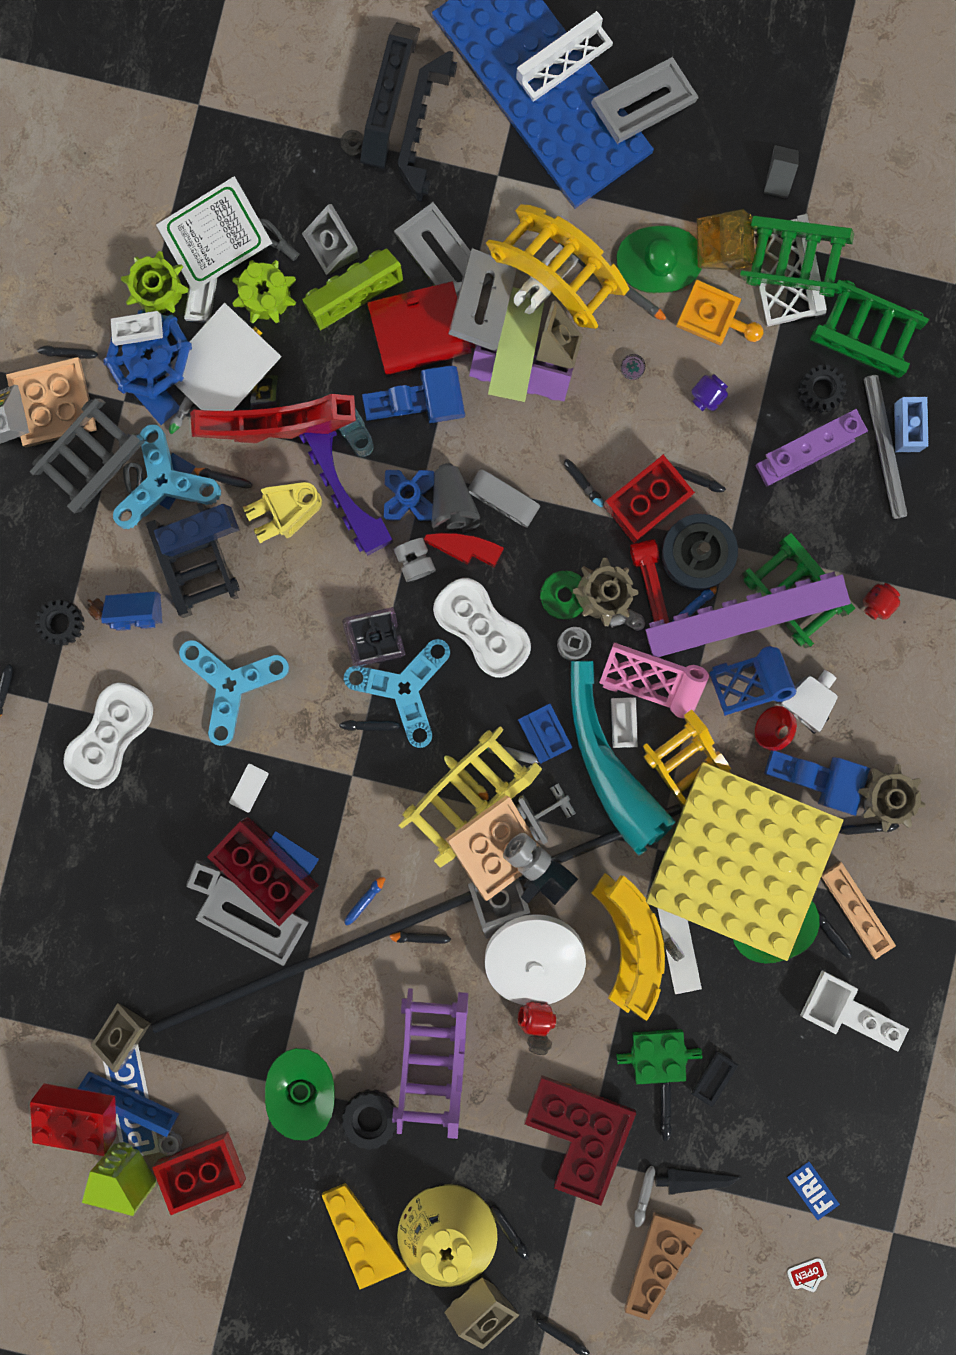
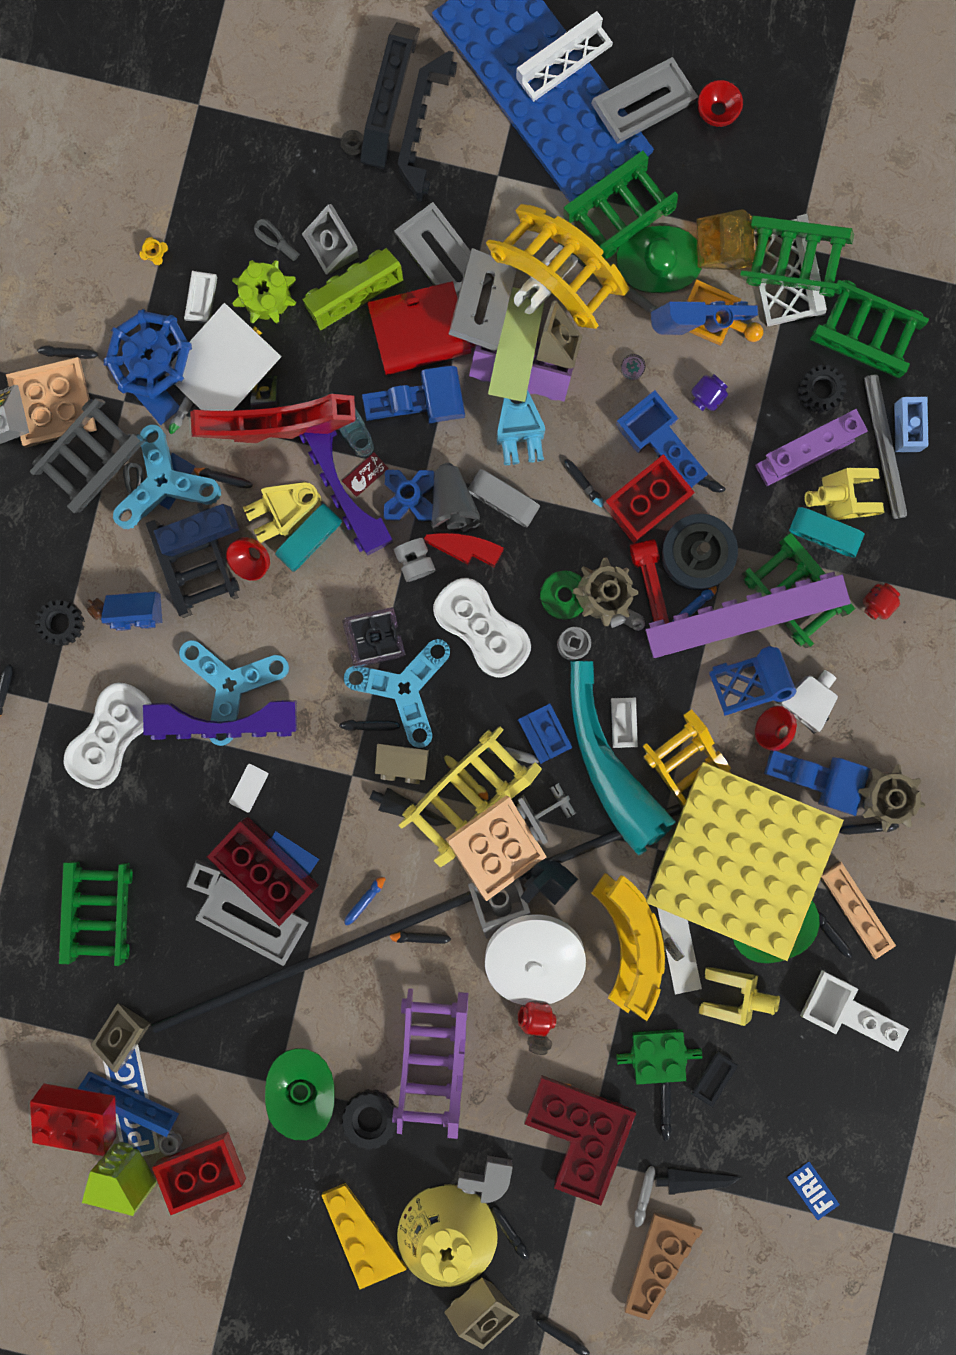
(72, 924): none -> green fence
(136, 328): white plate -> none
(149, 271): lime brick -> none
(150, 244): none -> yellow plate
(168, 719): none -> dark purple arch
(214, 233): white sticker -> none
(244, 563): none -> red piece
(308, 537): none -> teal beam
(365, 474): none -> dark red sticker
(396, 804): none -> black bar
(401, 762): none -> dark tan slope
(491, 1184): none -> light grey brick
(520, 424): none -> medium azure piece
(527, 856): light grey wheel -> none
(617, 183): none -> green fence
(650, 425): none -> blue plate
(682, 317): none -> blue plate
(683, 694): bright pink piece -> none
(725, 94): none -> red piece
(752, 999): none -> light yellow piece
(781, 171): dark grey slope -> none
(807, 1275): sticker -> none
(826, 532): none -> teal beam
(839, 495): none -> light yellow piece

